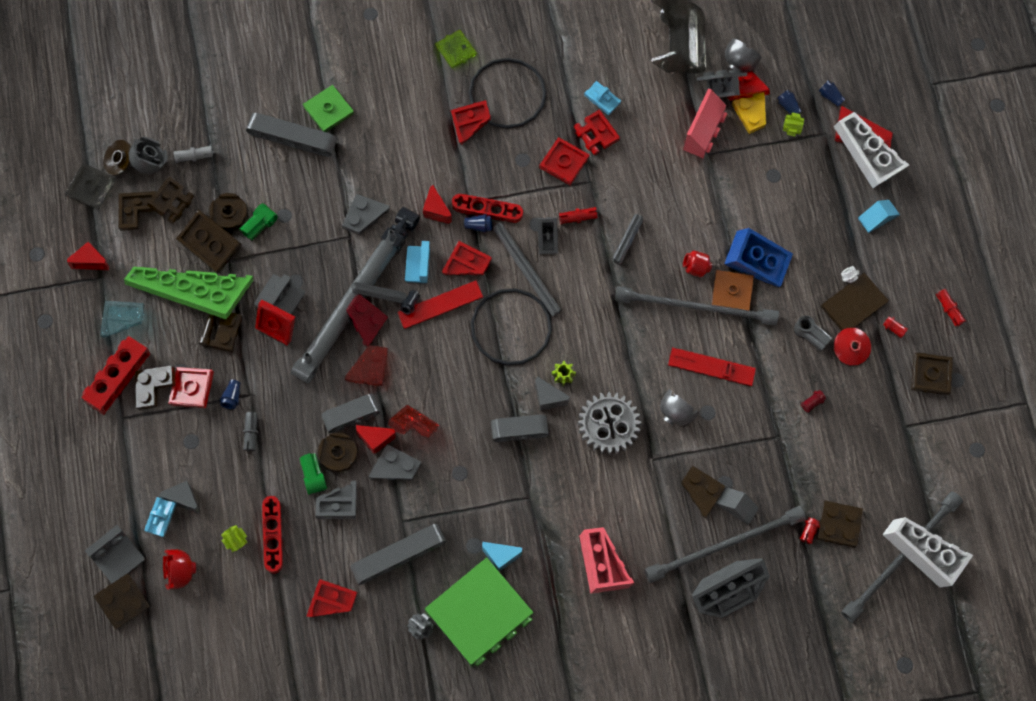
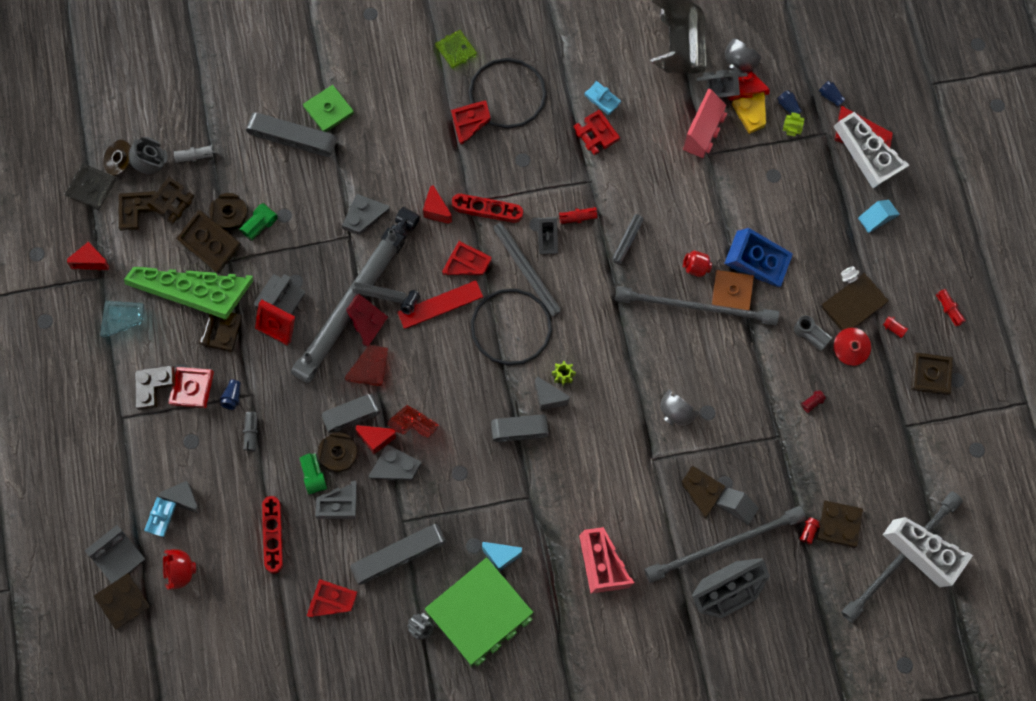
(103, 401): red brick -> none
(234, 538): lime gear -> none
(417, 263): medium azure panel -> none
(479, 223): dark blue cone -> none
(564, 161): red plate -> none
(626, 419): light grey gear -> none
(711, 366): red piece -> none

